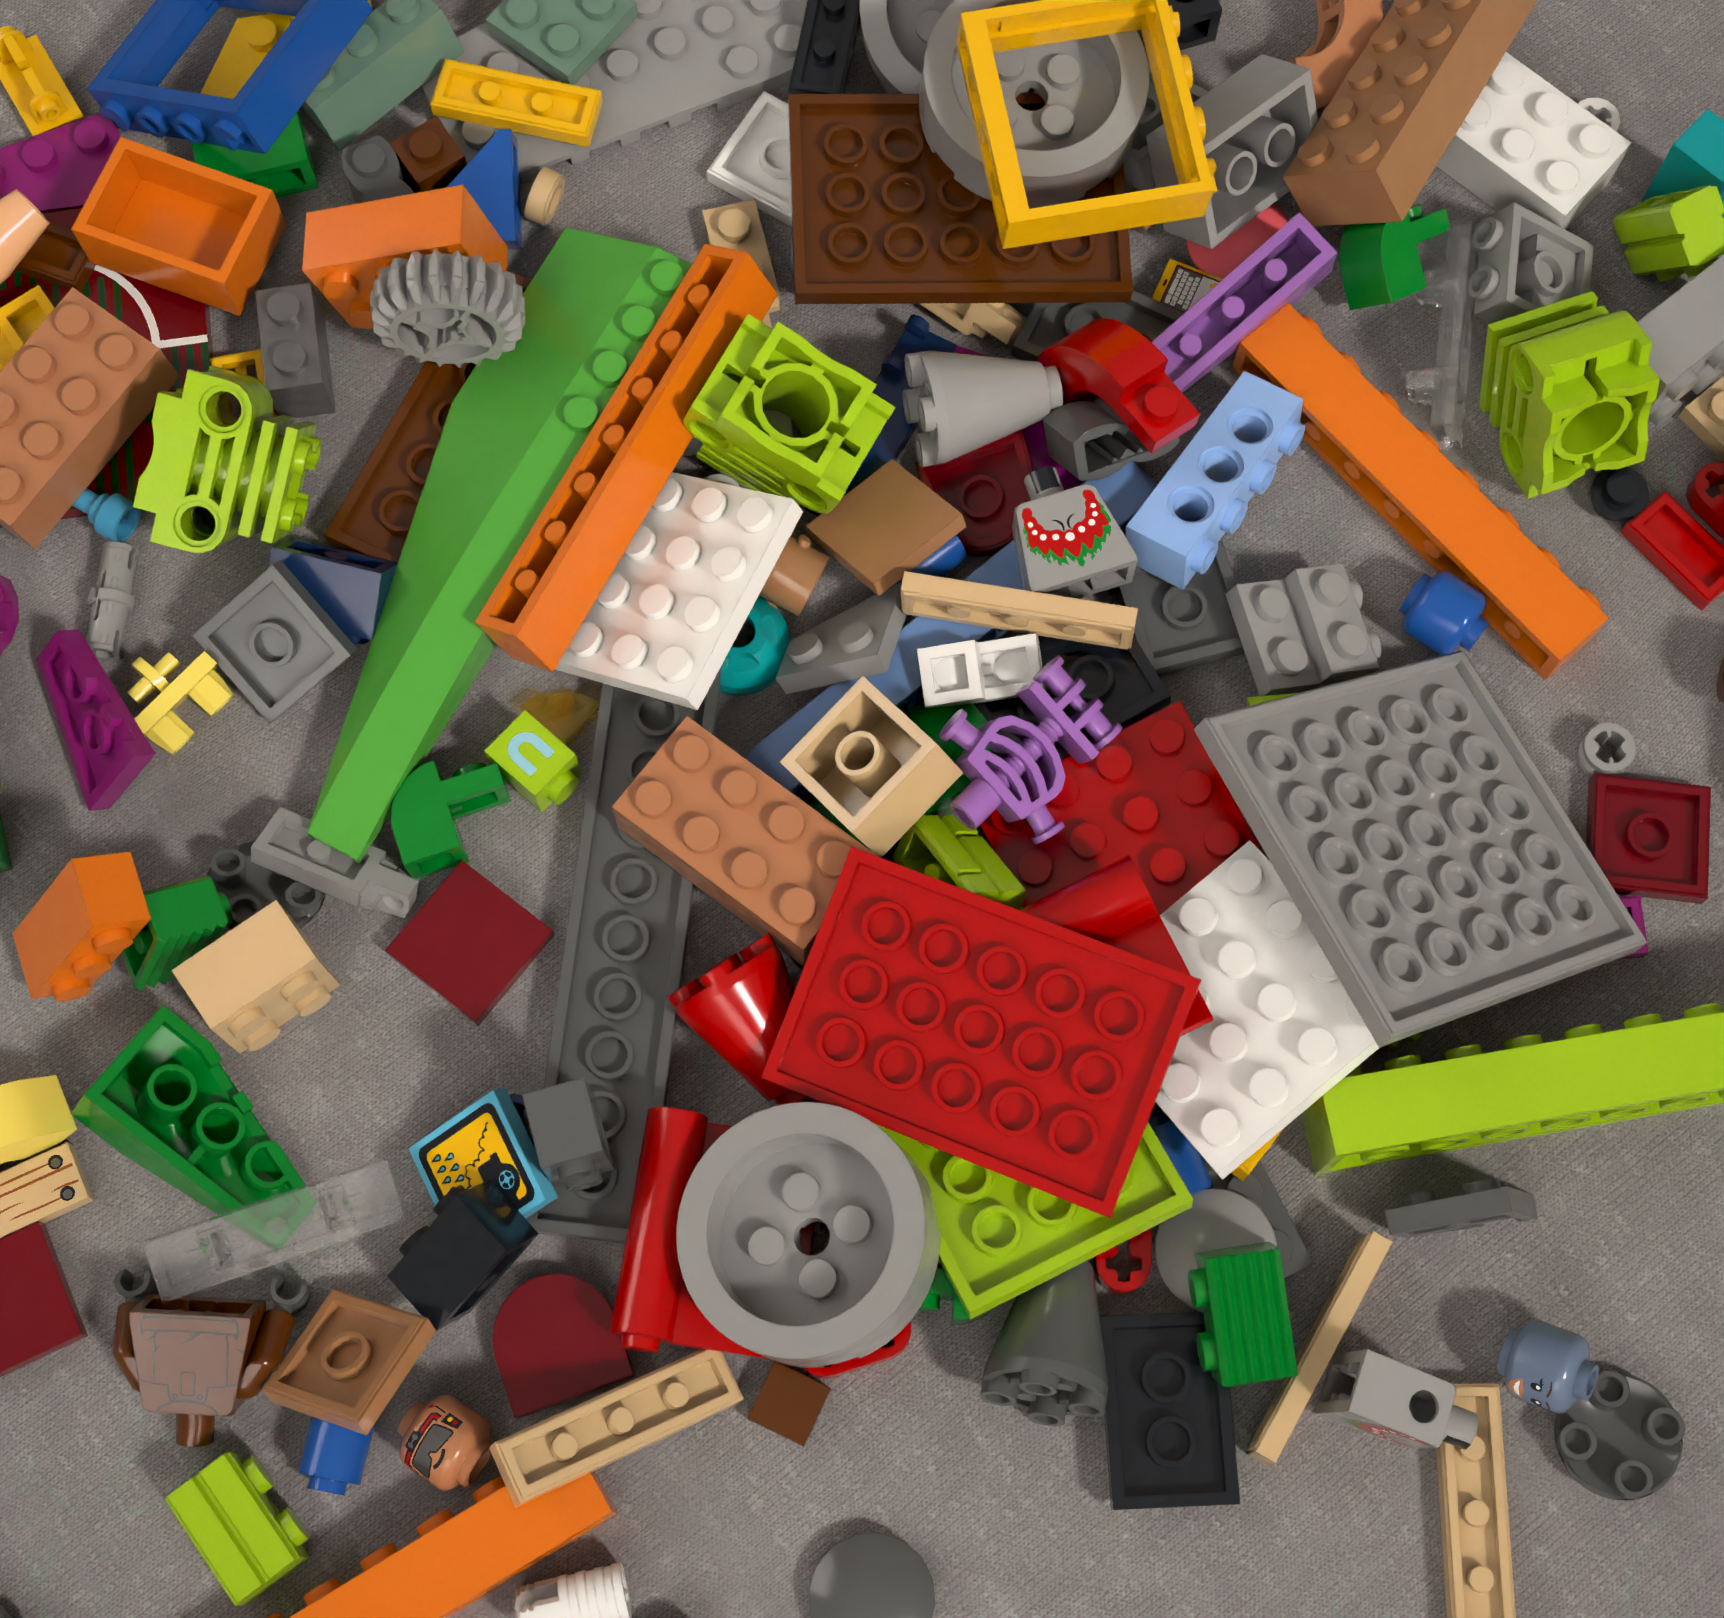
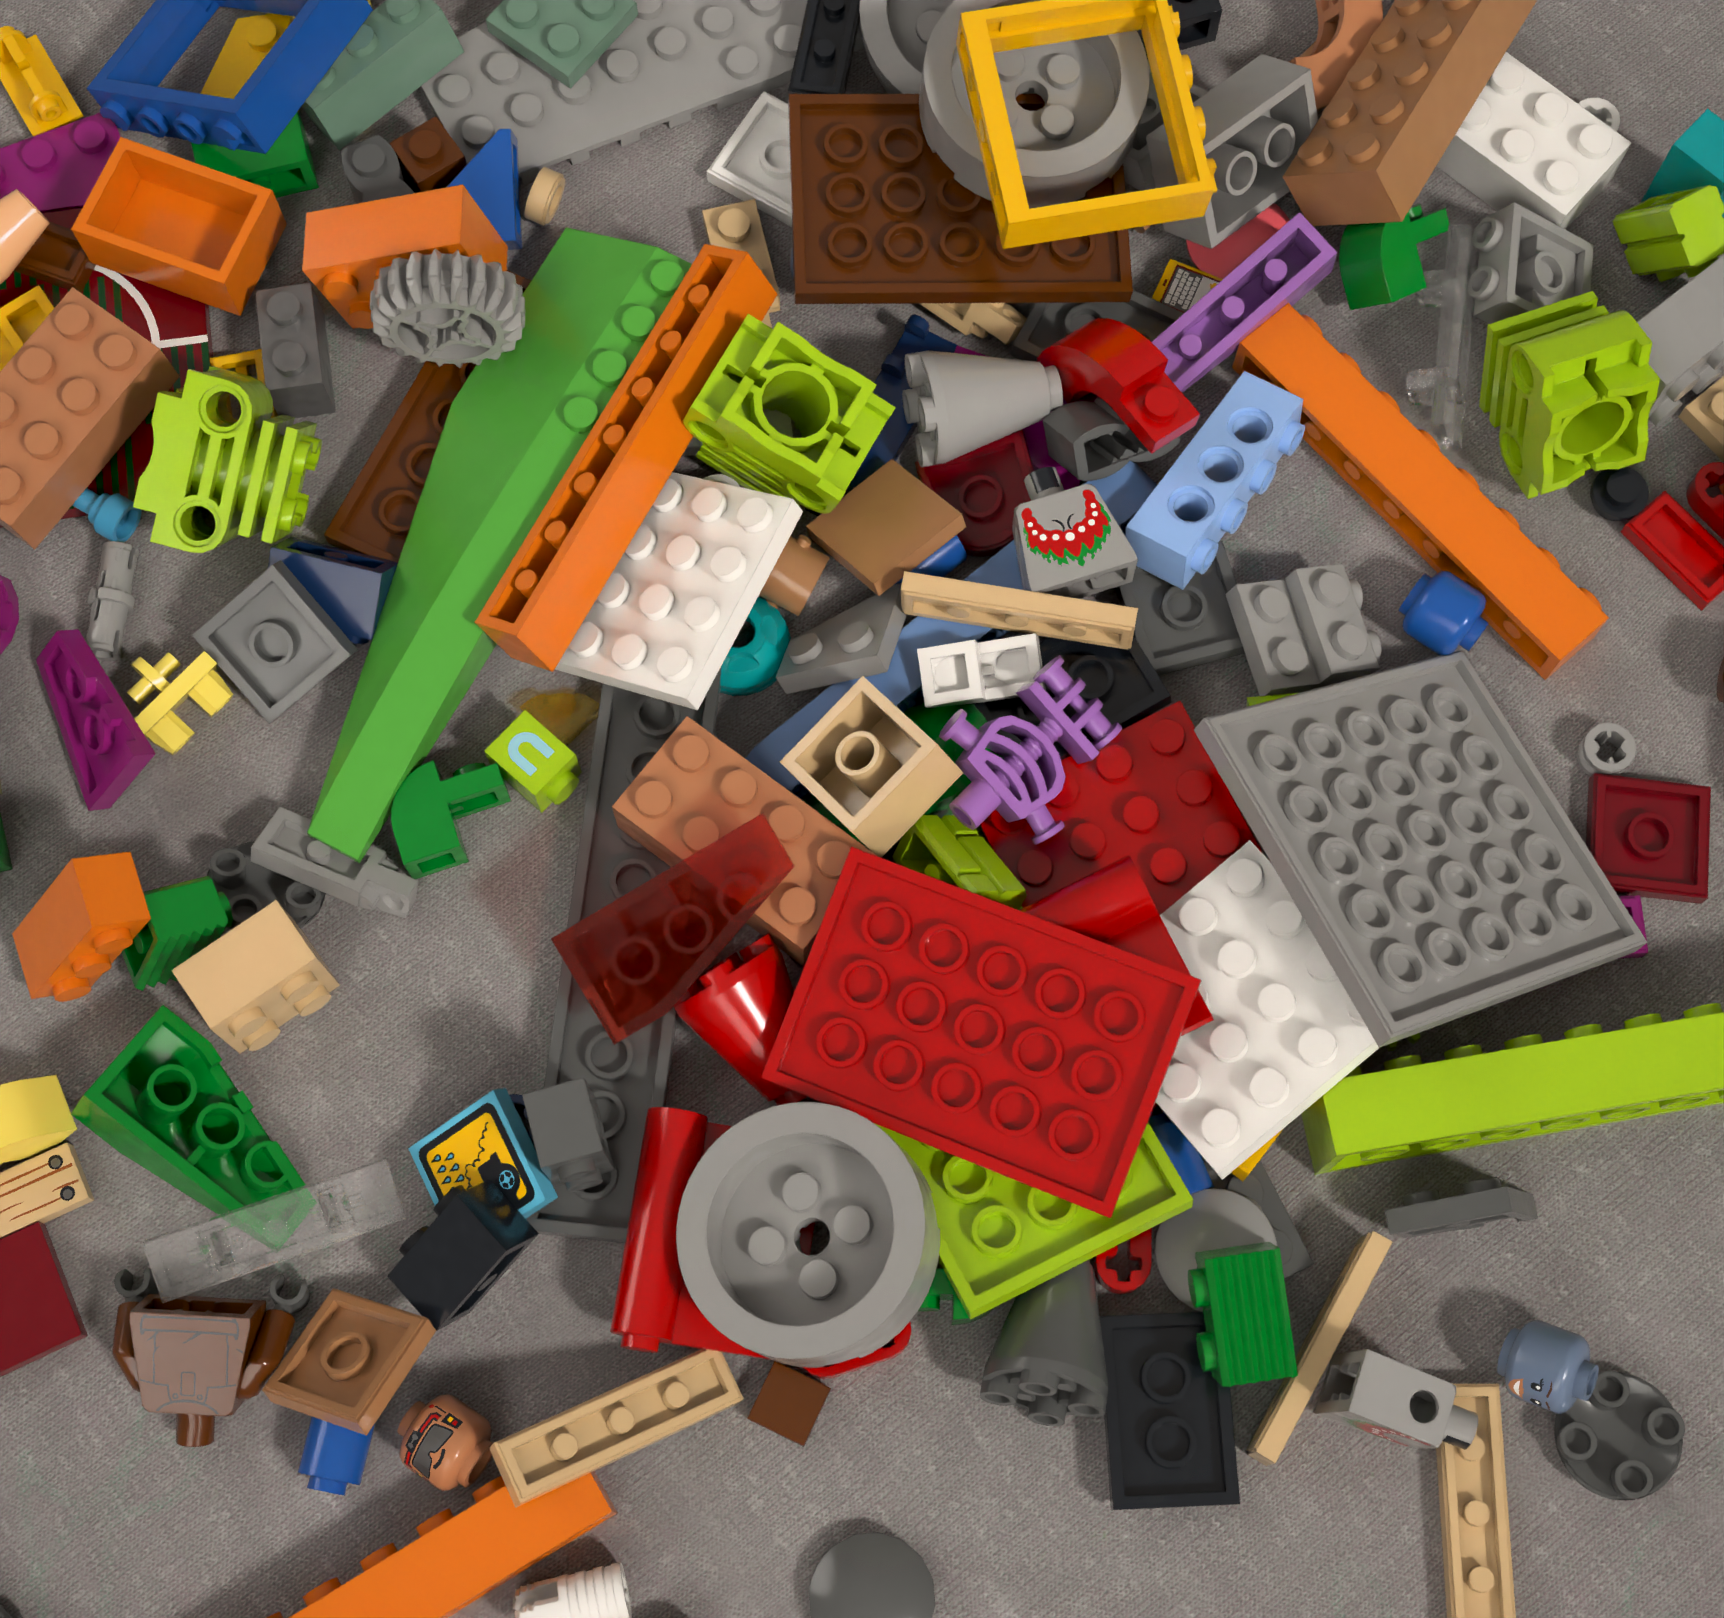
(240, 1526): lime brick -> none
(470, 942): dark red tile -> none
(516, 102): yellow tile -> none
(556, 1343): dark red tile -> none
(662, 935): none -> clear red wedge

